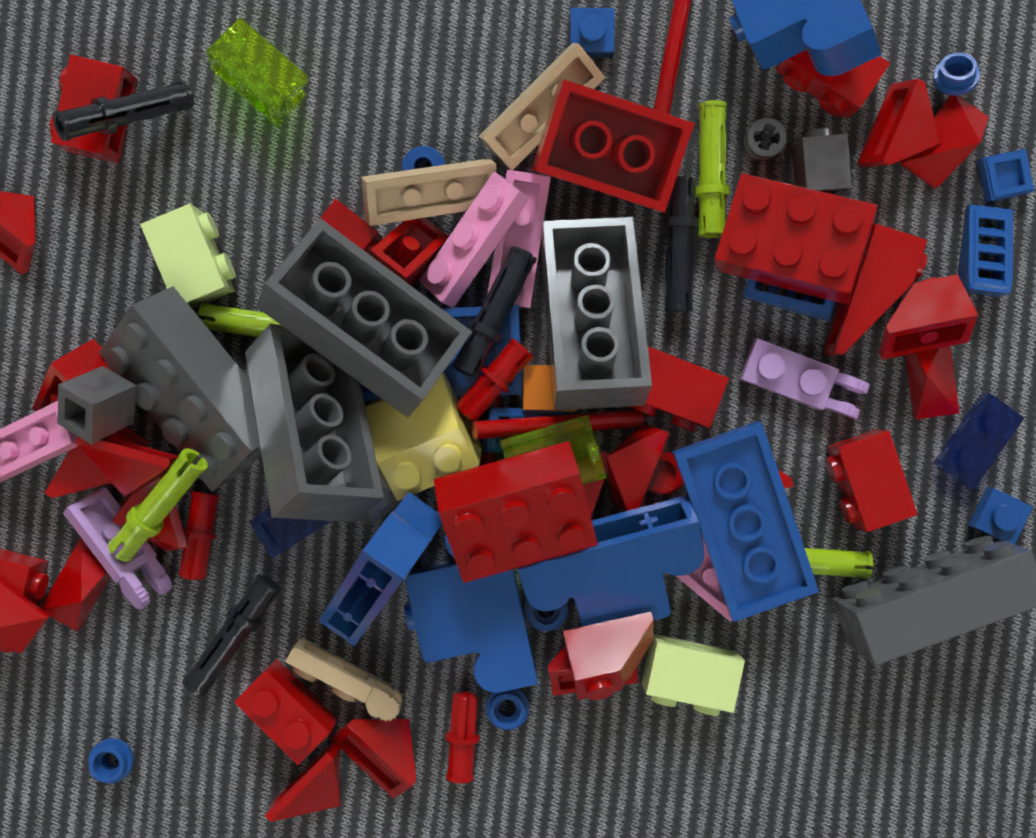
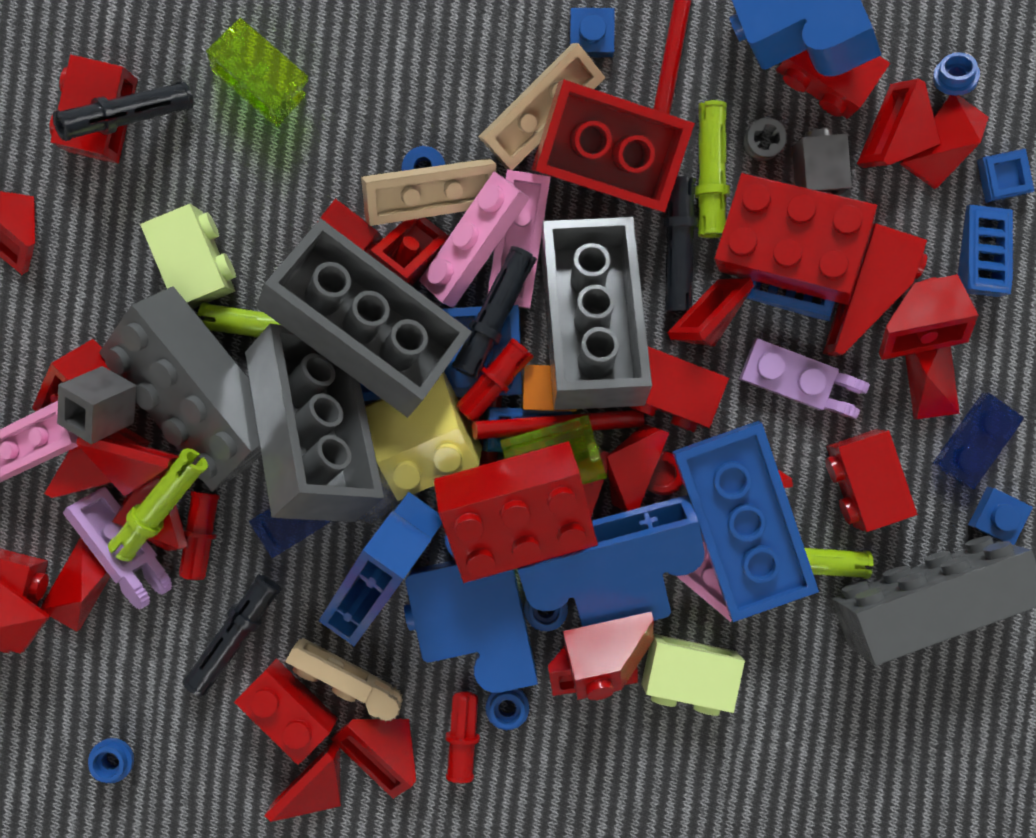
(712, 312): none -> red slope

